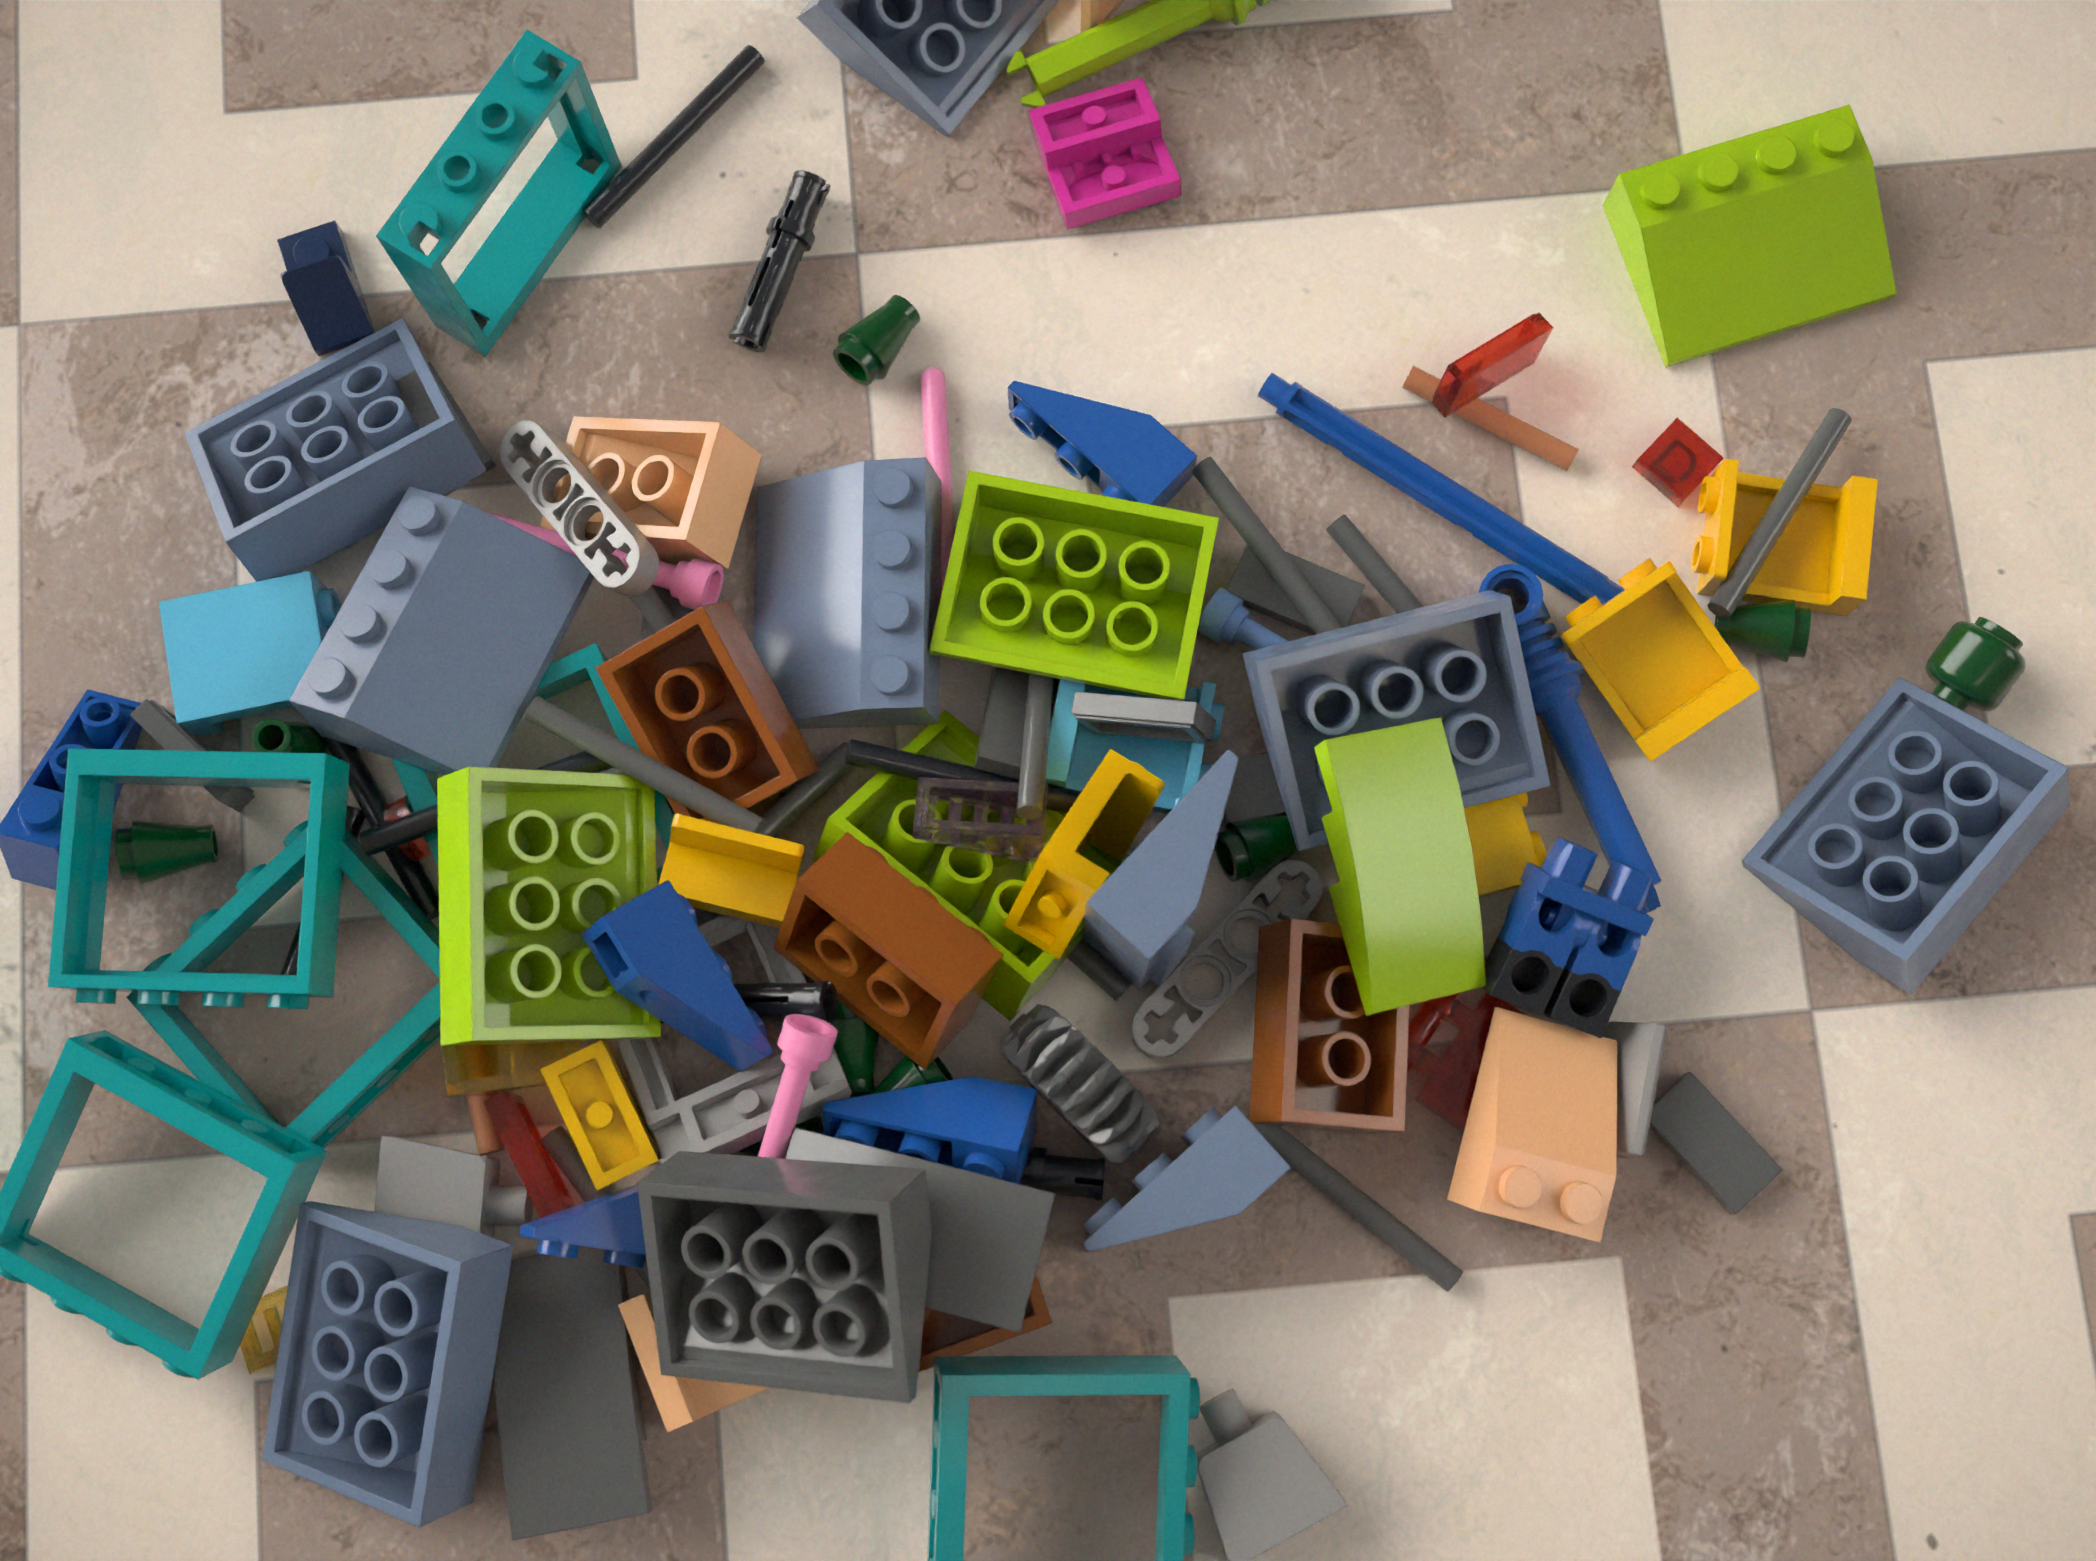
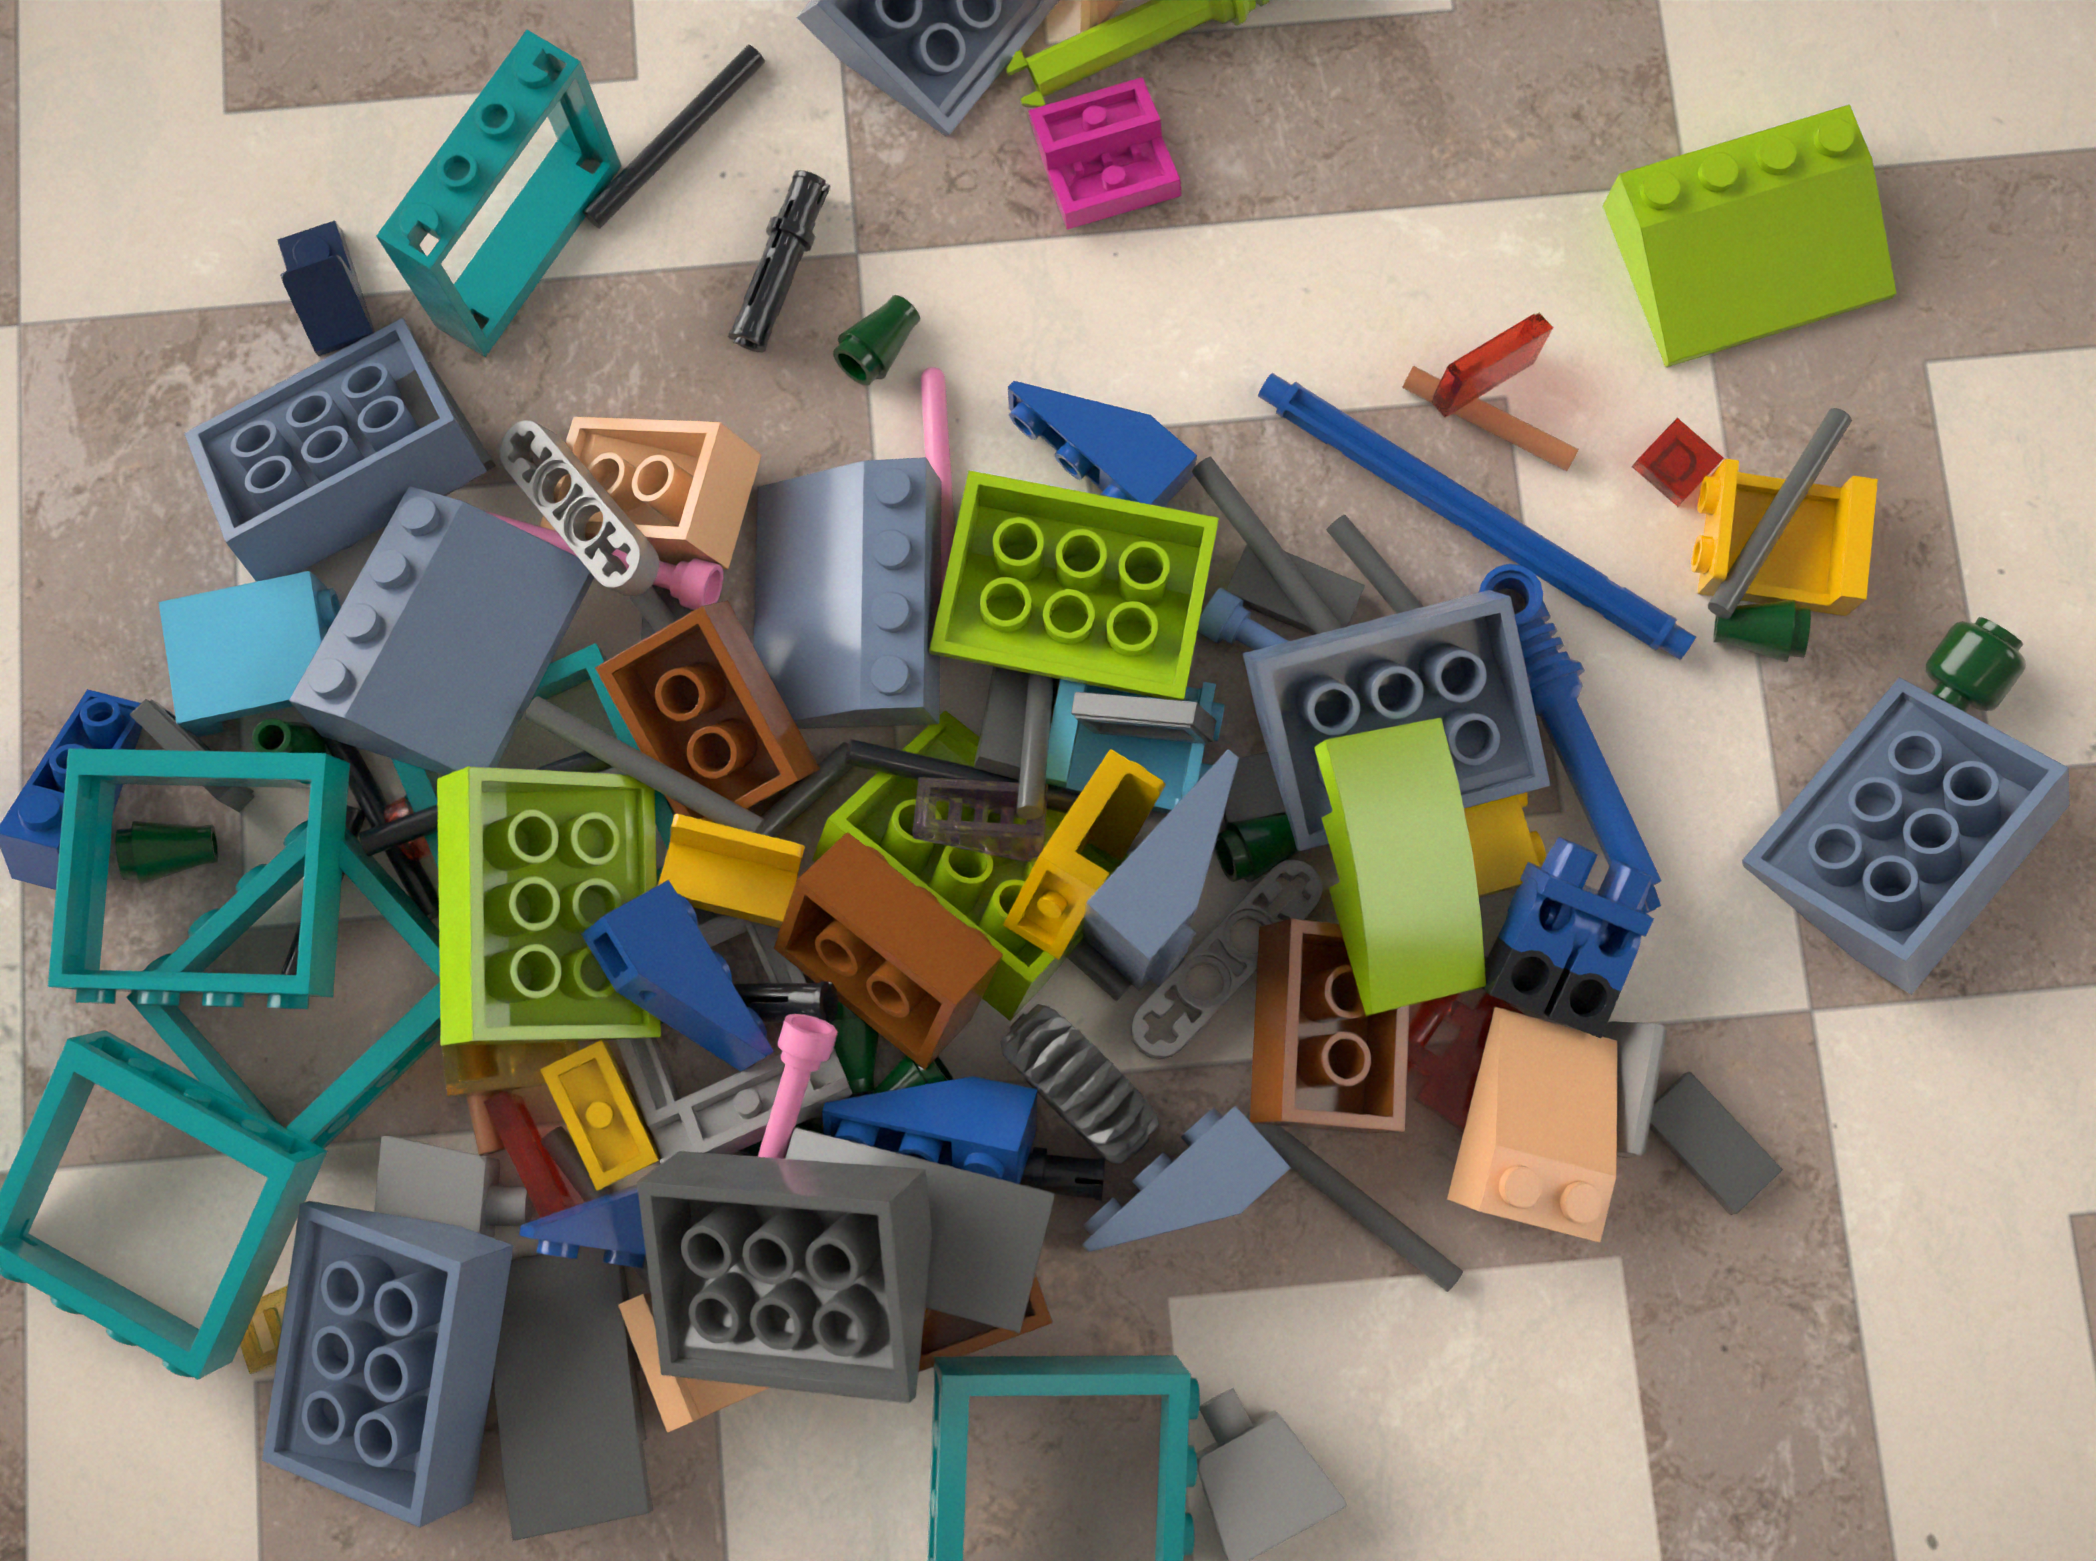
(1657, 658): yellow panel -> none

